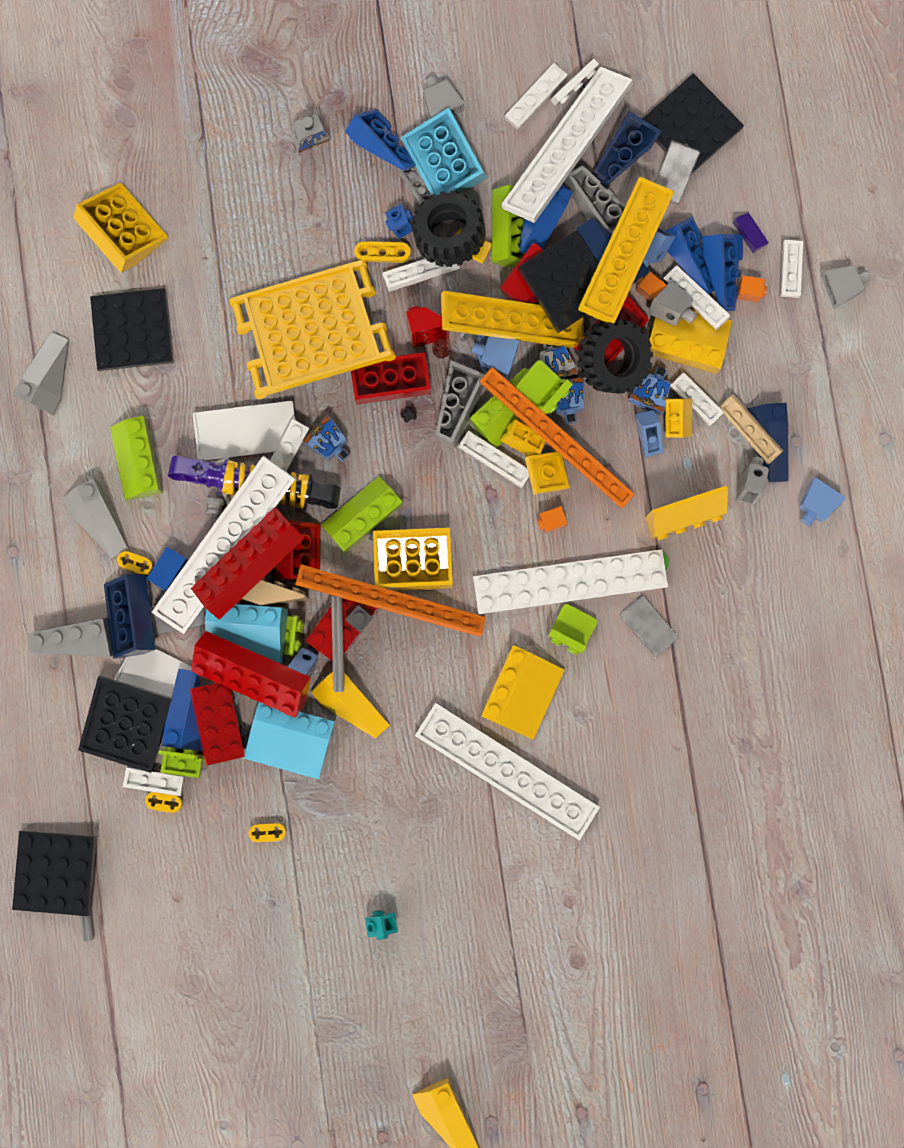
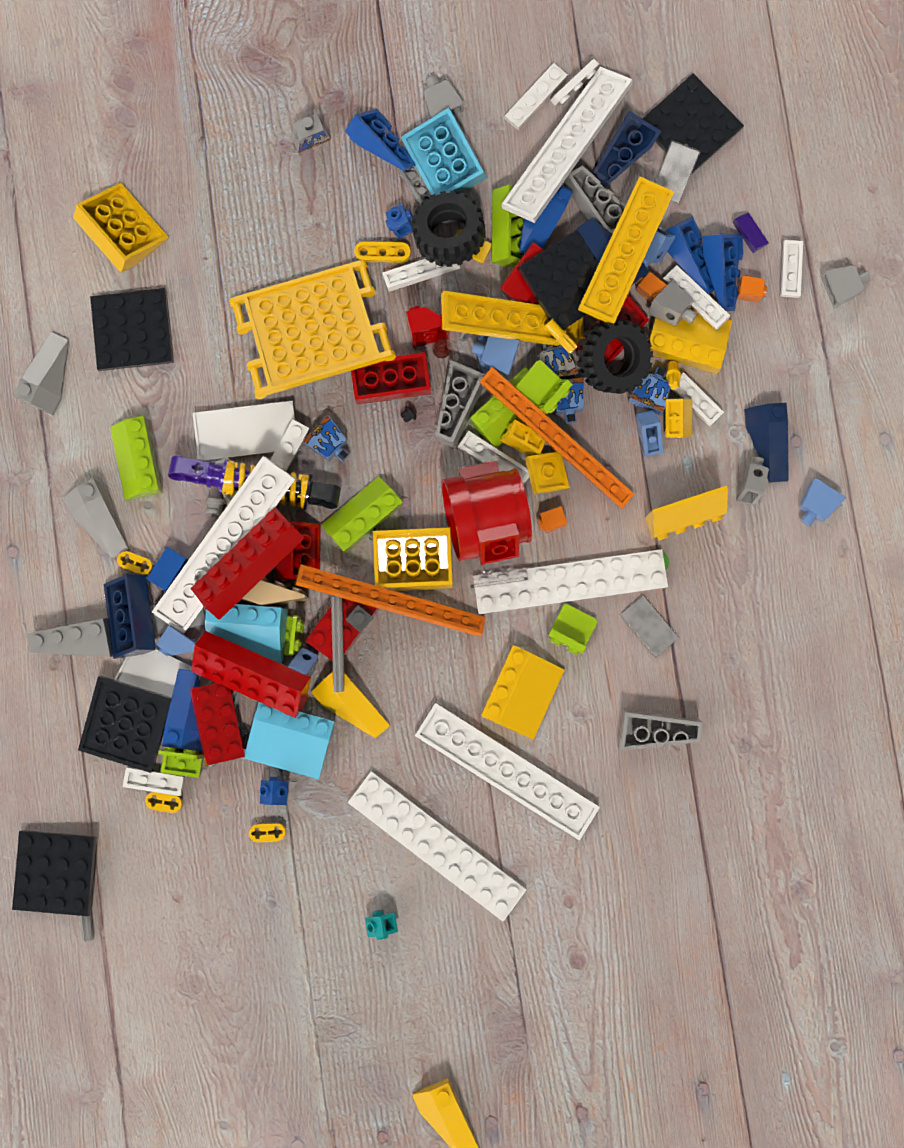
(175, 642): none -> medium blue slope
(274, 791): none -> blue brick
(437, 846): none -> white plate
(486, 513): none -> red cylinder
(497, 572): none -> clear tile
(561, 336): none -> yellow axle
(652, 730): none -> light grey wedge
(673, 375): none -> yellow axle
(751, 429): tan tile -> none

